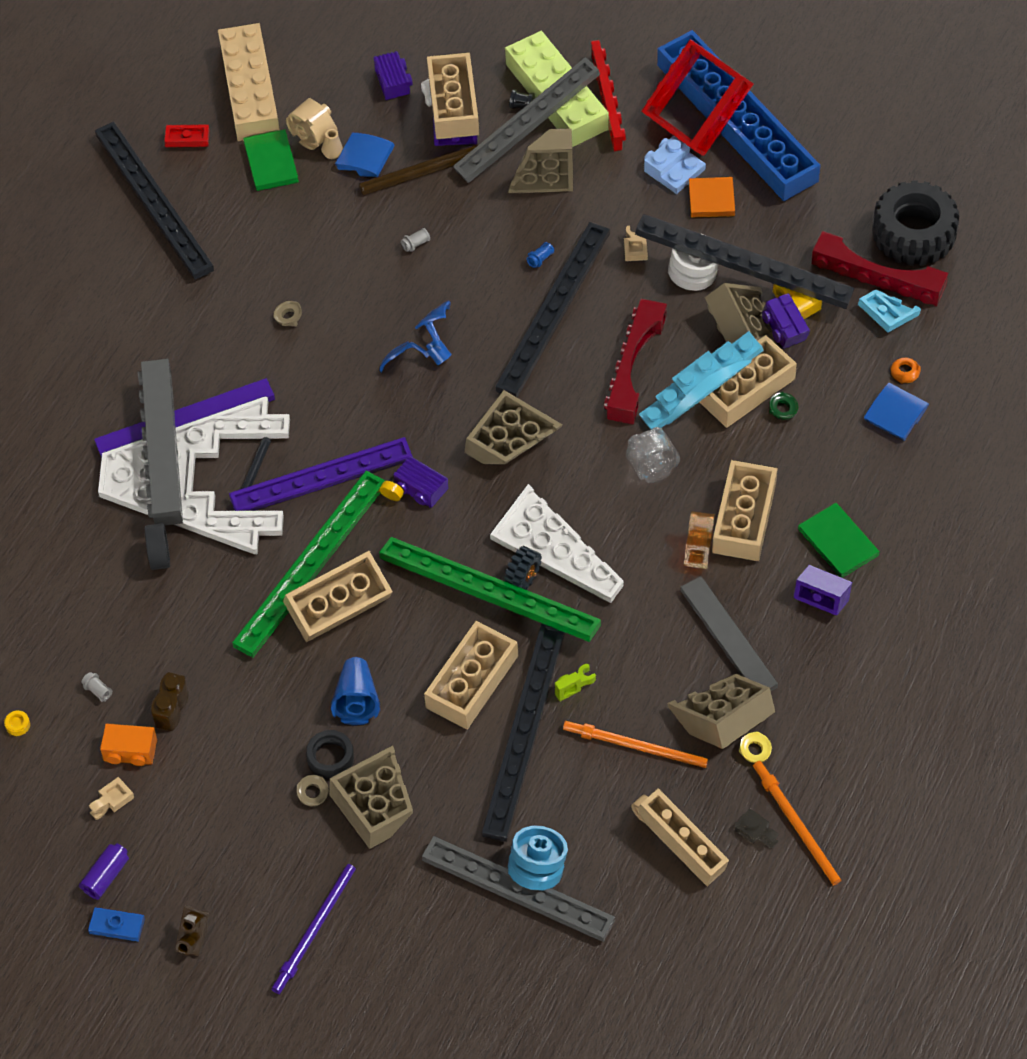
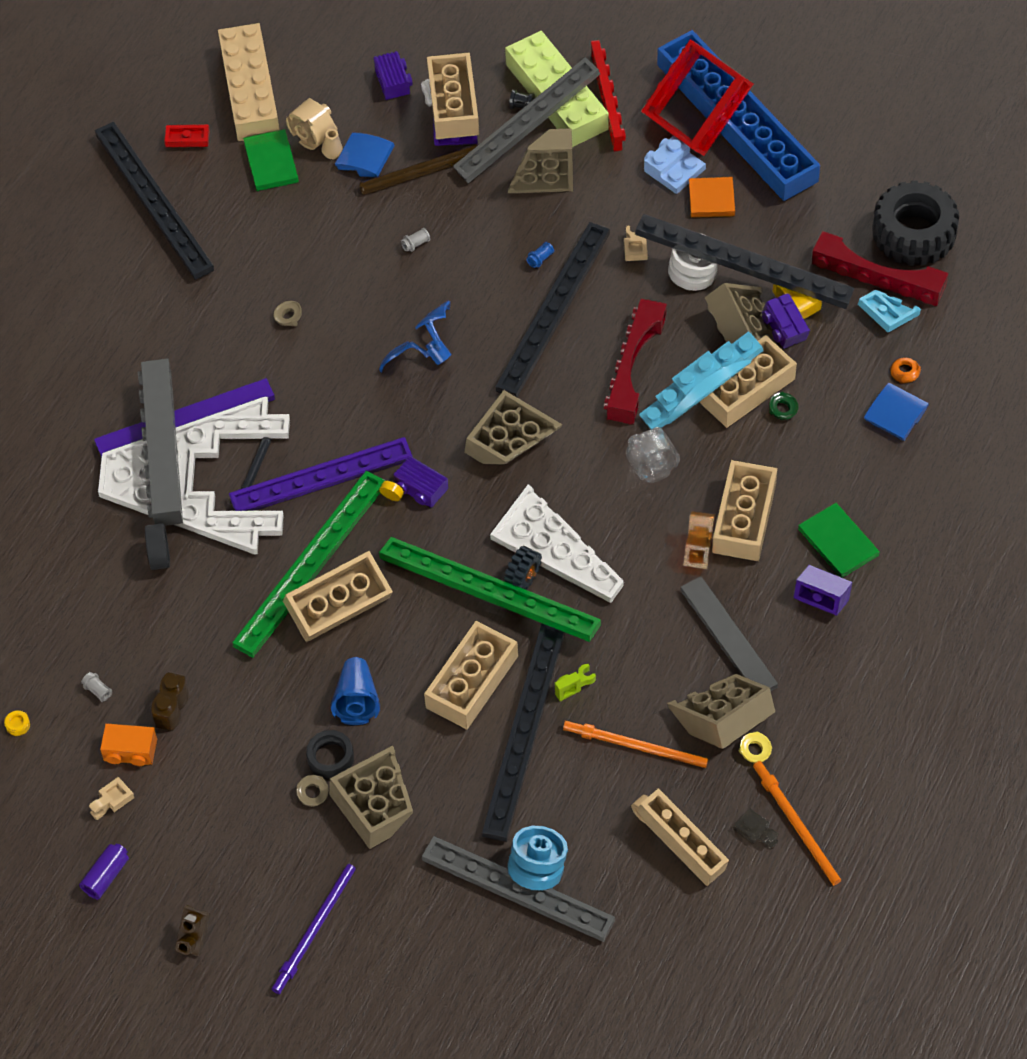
(116, 924): blue plate -> none

